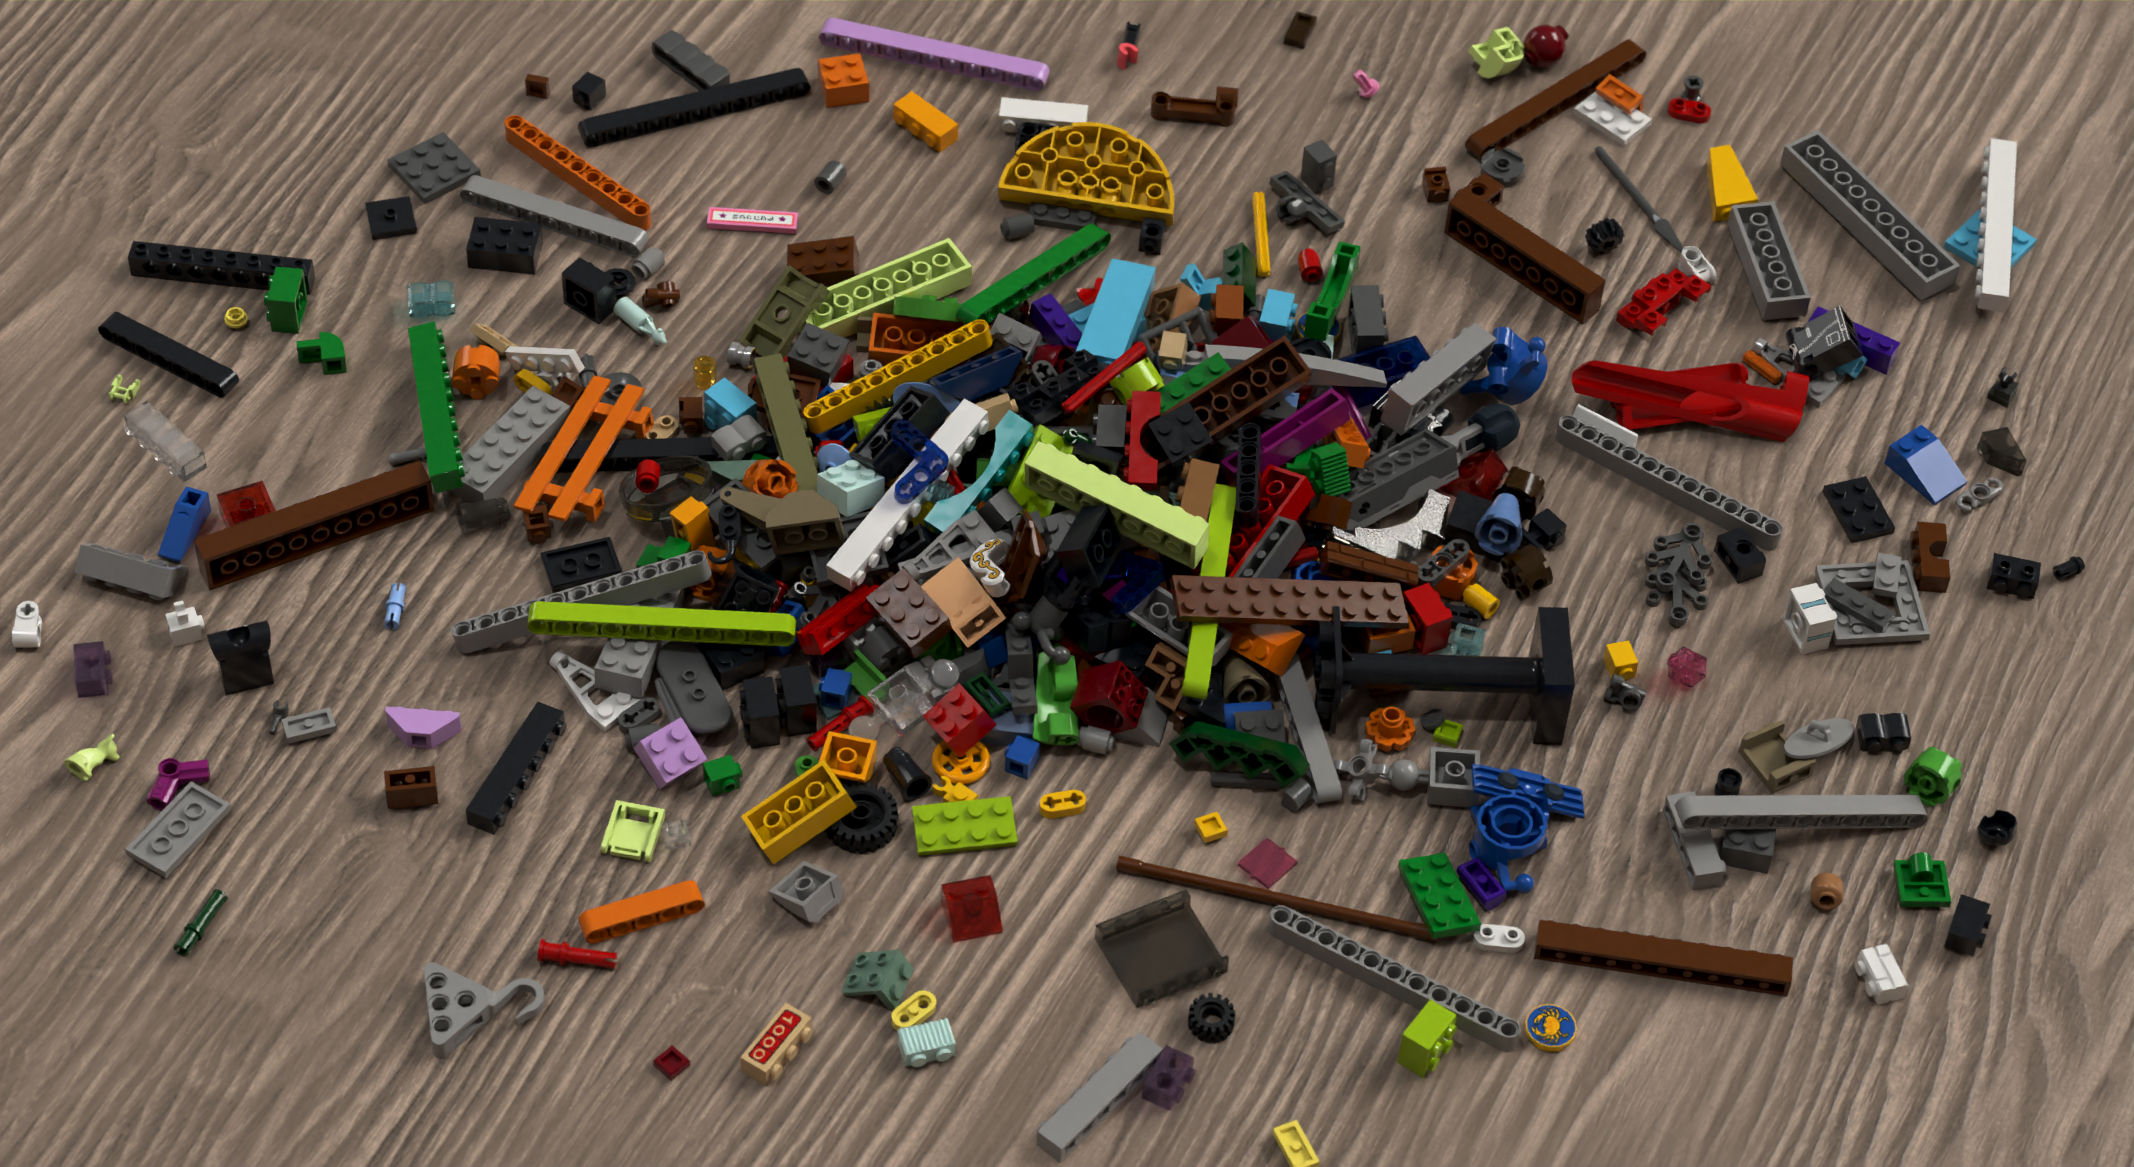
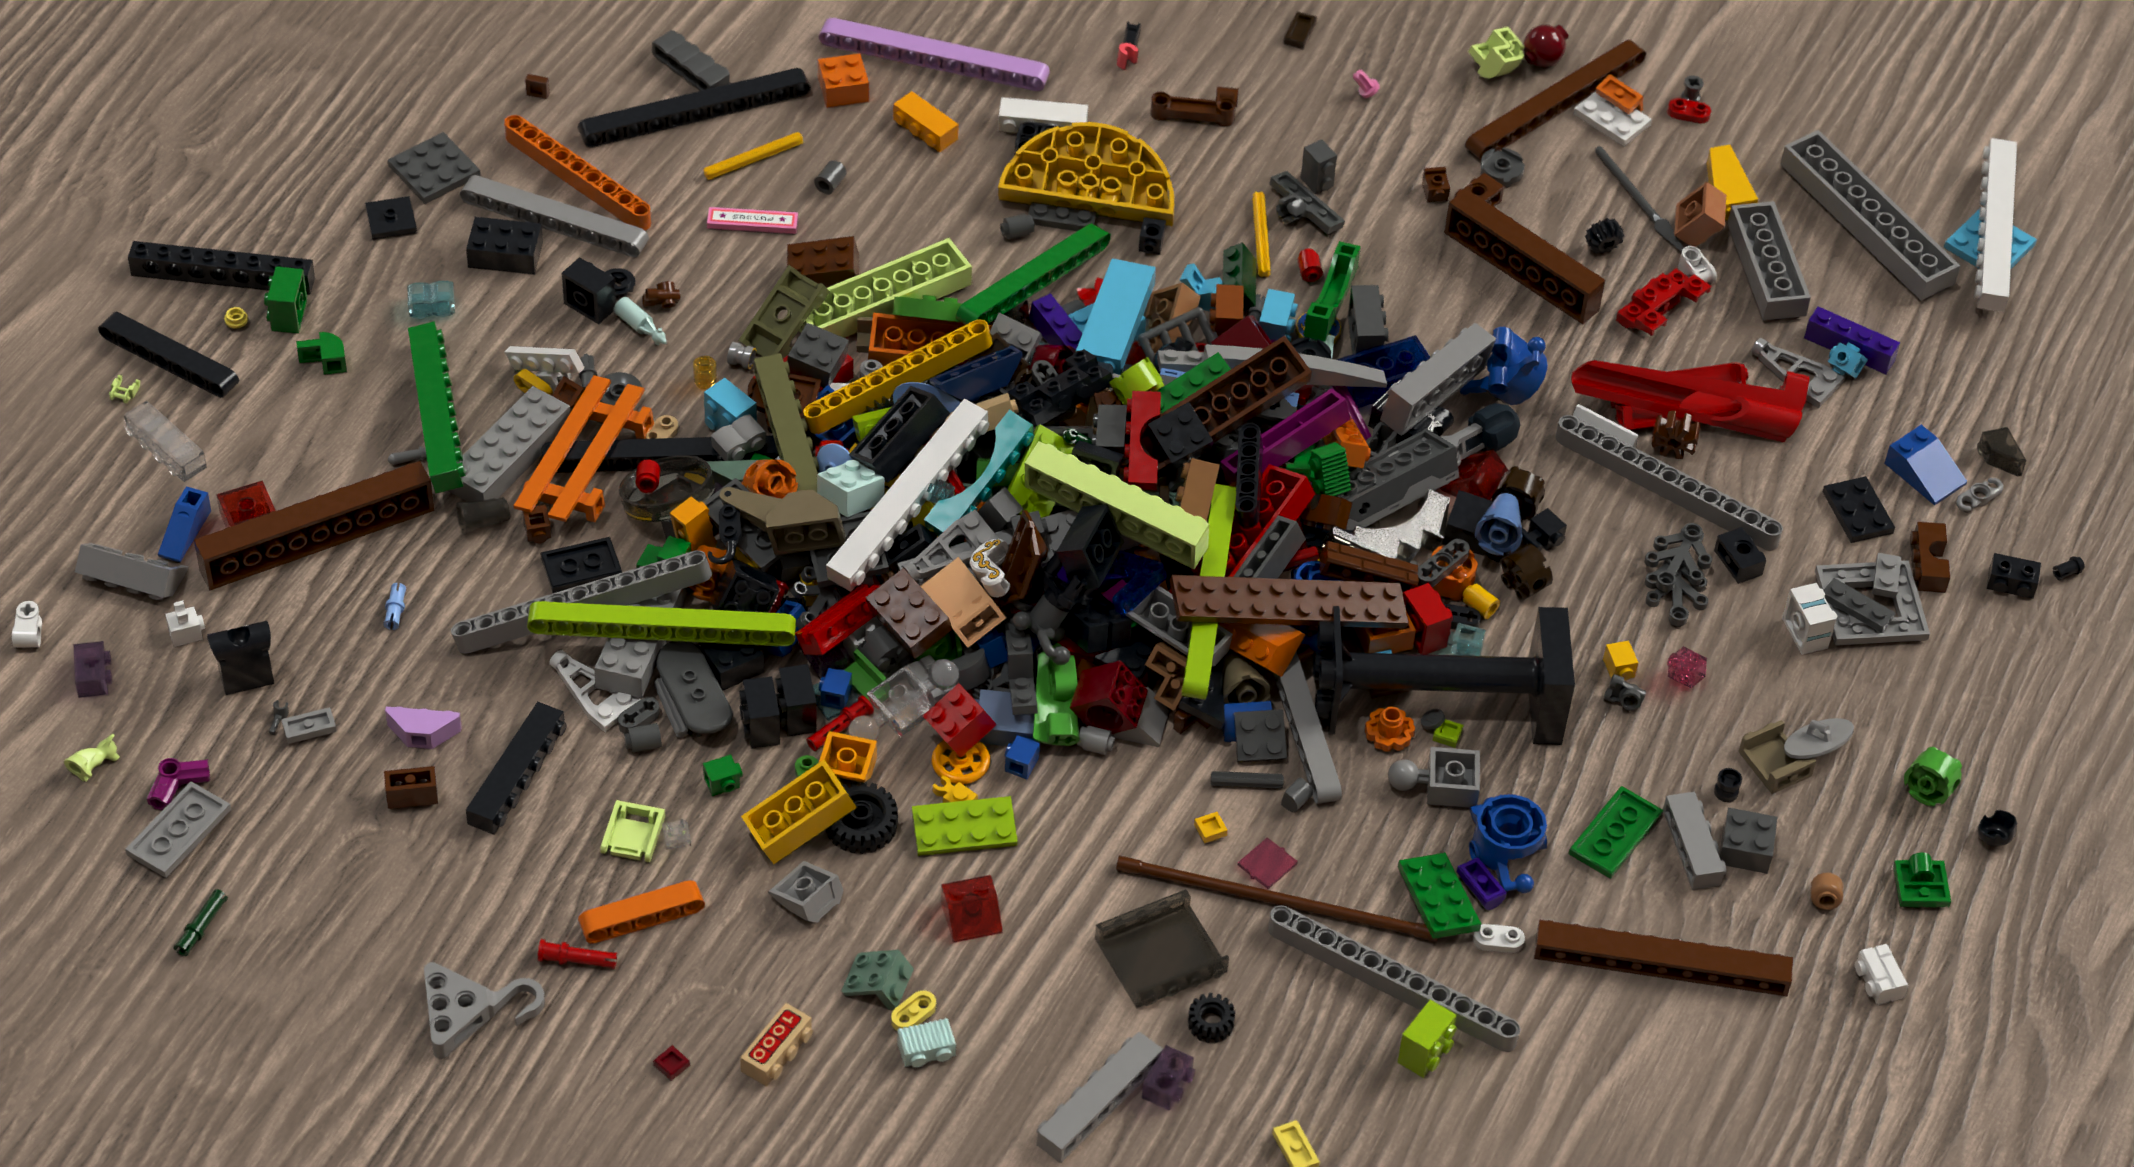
(476, 371): orange brick -> none
(489, 336): tan plate -> none
(589, 91): black brick -> none
(648, 263): light grey brick -> none
(670, 753): lavender brick -> none
(691, 414): reddish brown brick -> none
(753, 155): none -> yellow axle
(907, 774): black plant -> none
(924, 458): clear blue beam -> none
(997, 709): dark green tile -> none
(1062, 804): yellow beam -> none
(1104, 377): red axle -> none
(1173, 350): tan brick -> none
(1250, 751): dark green brick -> none
(1371, 771): light grey pin -> none
(1536, 787): blue piece -> none
(1550, 1027): tile -> none
(1615, 832): none -> green tile
(1675, 434): none -> reddish brown gear
(1700, 215): none -> nougat brick
(1762, 366): orange axle -> none
(1801, 811): light grey beam -> none
(1824, 343): black piece -> none
(1883, 732): black brick -> none
(1967, 925): black brick -> none
(2004, 390): pearl dark grey piece -> none

